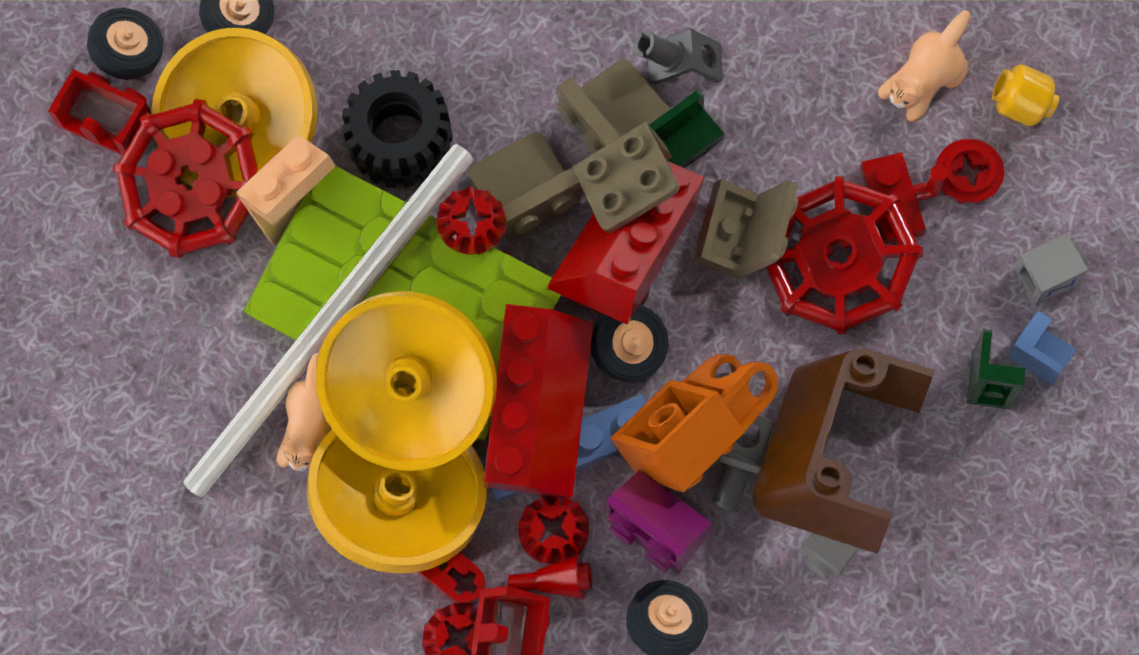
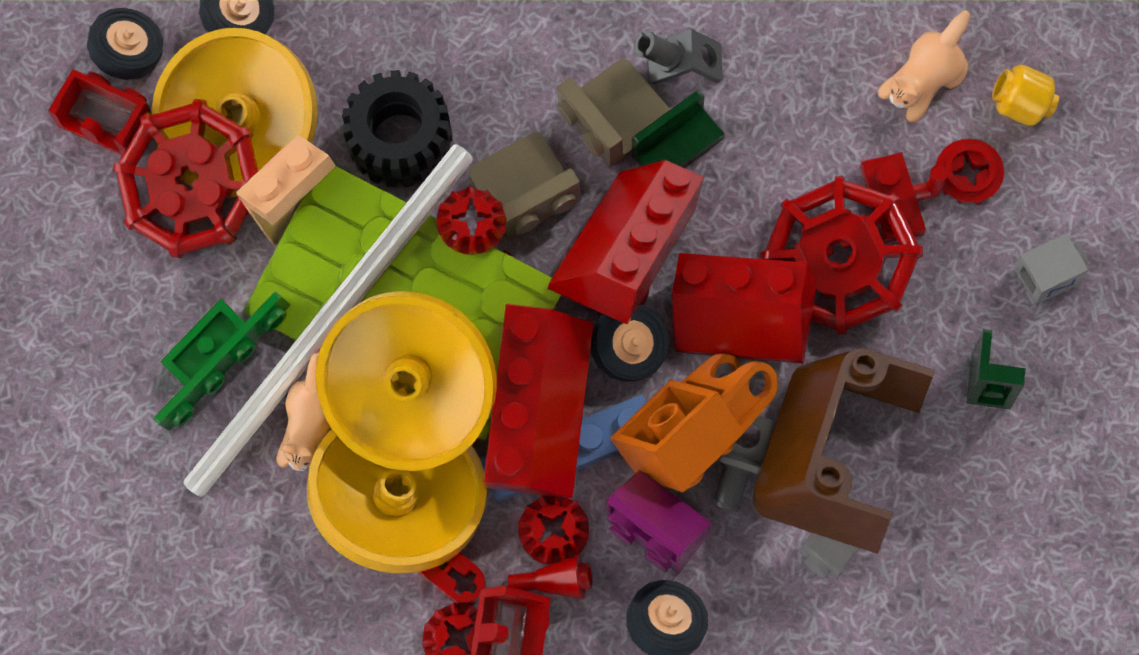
(211, 350): none -> green bracket
(627, 177): dark tan bracket -> none
(742, 307): none -> red slope
(745, 228): dark tan bracket -> none
(1040, 350): medium blue panel -> none

